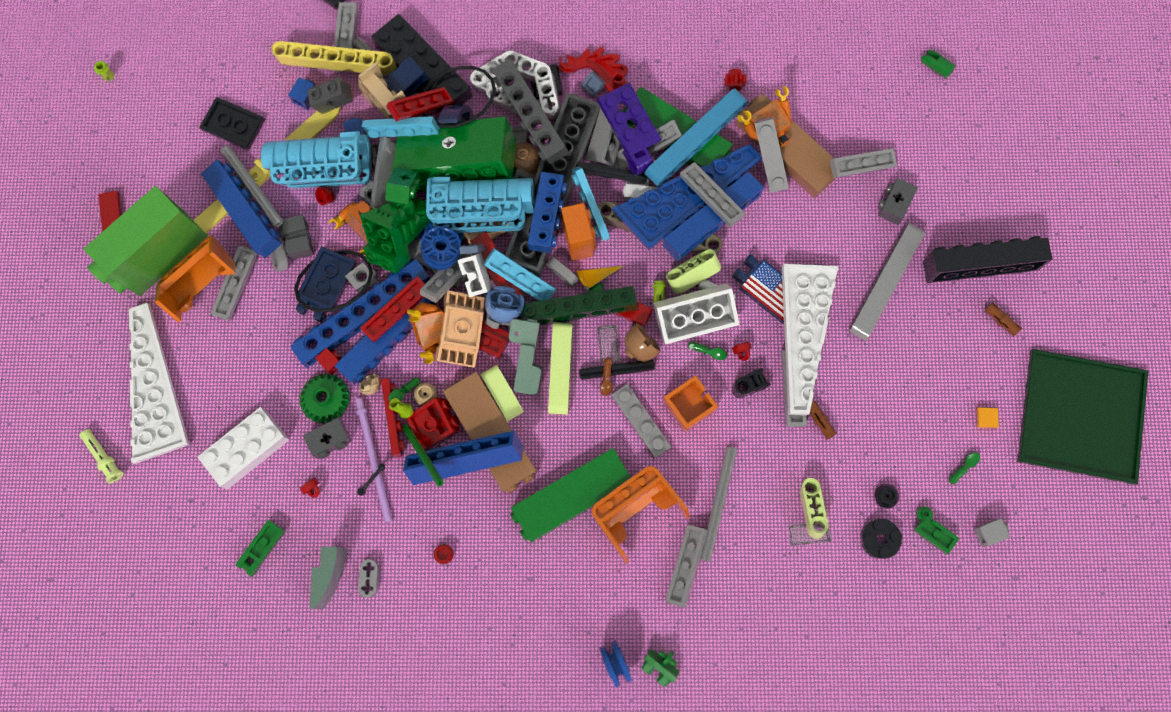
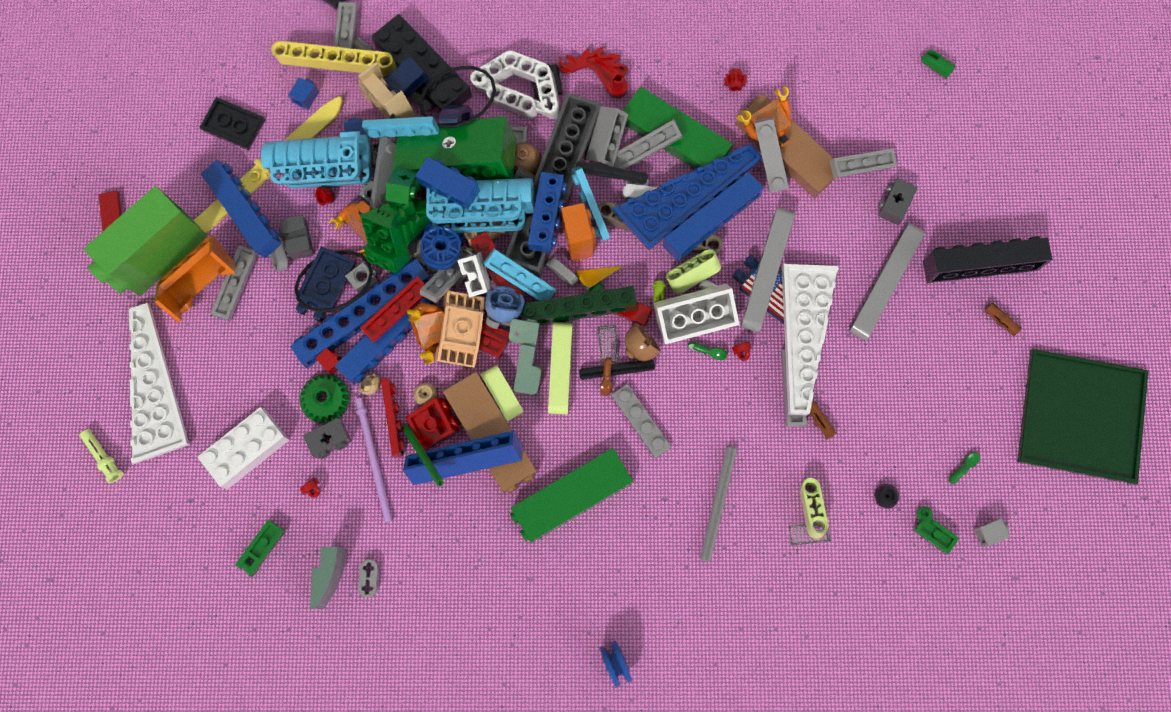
(102, 69): lime pin -> none
(251, 186): light grey axle -> none
(330, 95): dark grey brick -> none
(361, 491): black hinge -> none
(399, 393): green piece -> none
(404, 409): lime pin -> none
(419, 104): red tile -> none
(443, 554): red plate -> none
(448, 182): none -> blue brick
(475, 248): sand blue tile -> none
(508, 72): dark grey brick -> none
(593, 84): sand blue tile -> none
(631, 498): orange windscreen -> none
(634, 140): dark purple hinge -> none
(663, 663): green hips -> none
(686, 566): light grey plate -> none
(688, 405): orange piece -> none
(696, 137): dark azure beam -> none
(712, 194): light grey plate -> none
(753, 382): black piece -> none
(767, 269): none -> light grey beam
(870, 541): black plate -> none
(987, 418): light orange tile -> none

